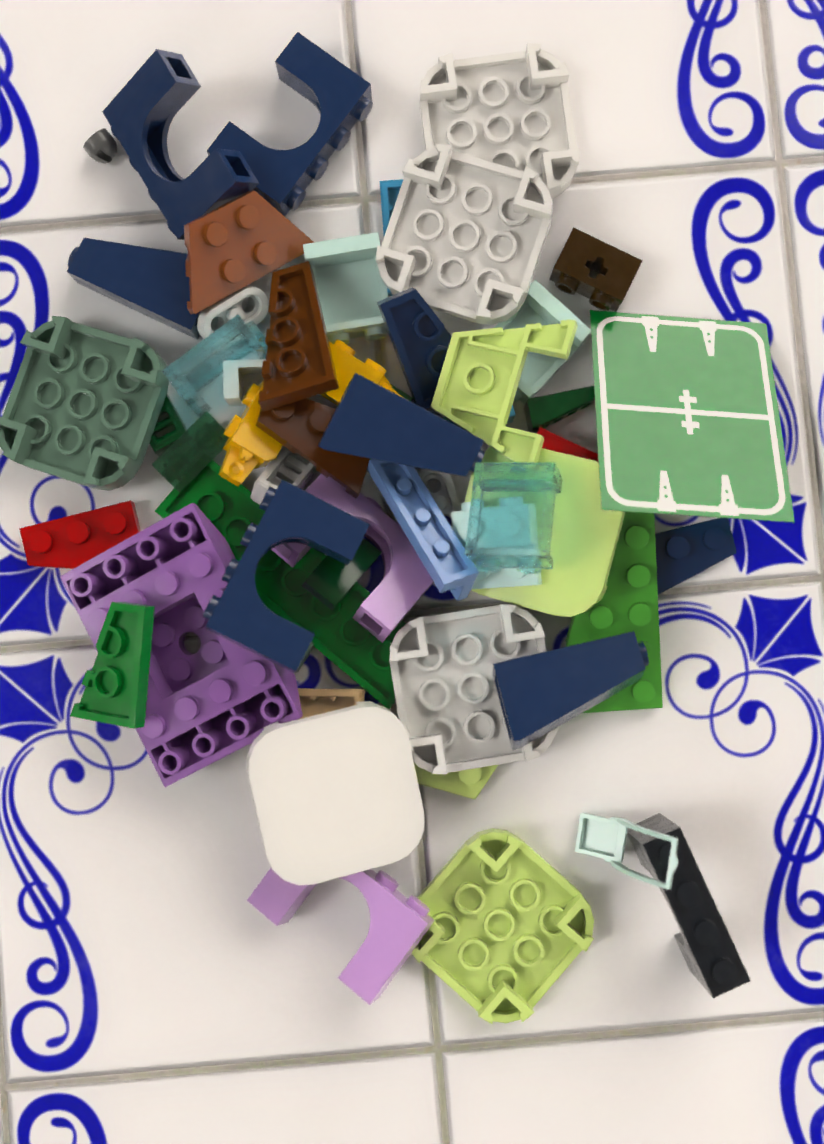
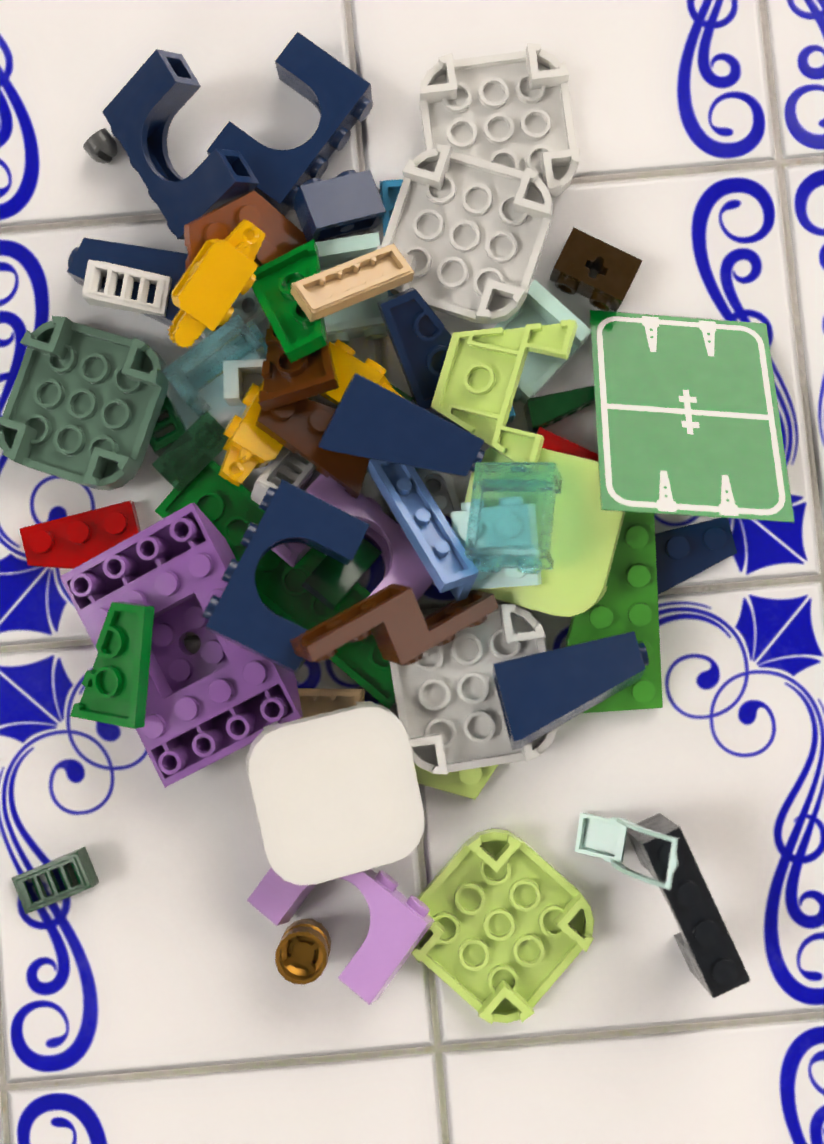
(83, 870): none -> dark green slope
(93, 281): none -> white slope
(214, 282): none -> yellow hinge
(286, 317): none -> green wing
(303, 951): none -> pearl gold wheel
(338, 205): none -> brick
(351, 282): none -> tan plate
(395, 624): none -> reddish brown bracket

